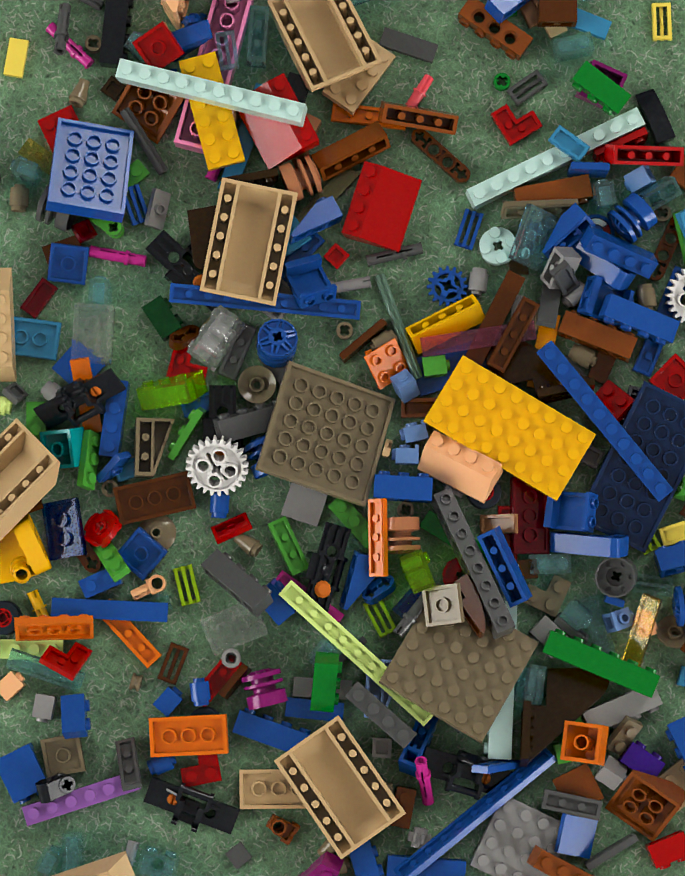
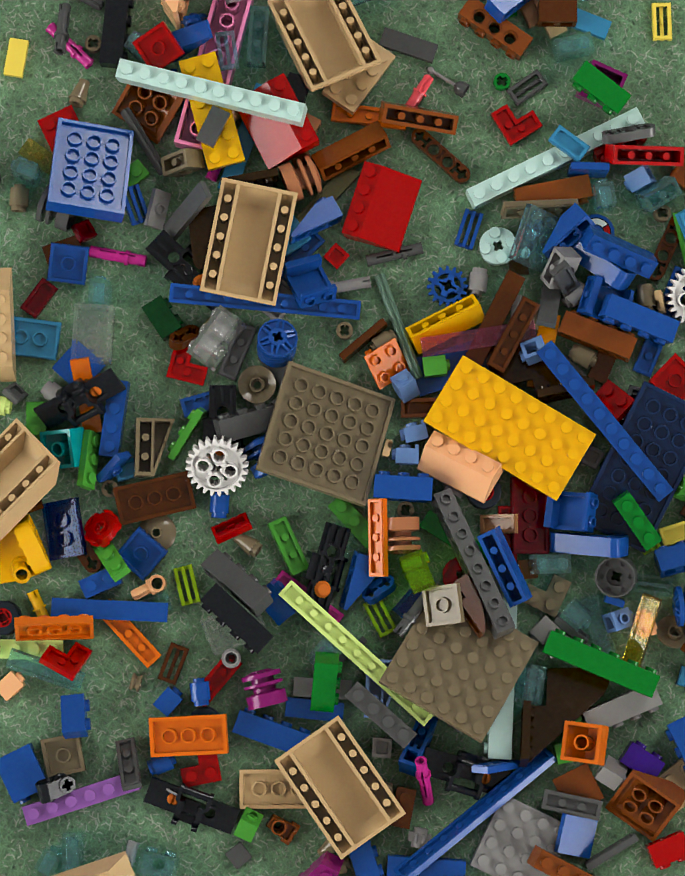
(44, 707): light grey brick -> none
(106, 227): bright green piece -> none
(113, 88): dark brown tile -> none
(171, 390): clear neon green wedge -> none
(182, 162): none -> dark tan brick
(188, 210): none -> dark grey tile
(213, 126): none -> dark grey tile
(234, 682): reddish brown tile -> none
(239, 620): none -> black brick
(248, 824): none -> bright green brick
(304, 504): light grey tile -> none
(460, 87): none -> hinge
(529, 350): none -> medium blue brick
(623, 735): dark tan plate -> none
(628, 133): none -> dark grey beam
(635, 215): blue wheel -> none
(636, 520): none -> green brick
(655, 117): black slope -> none
(659, 296): none -> tan tile

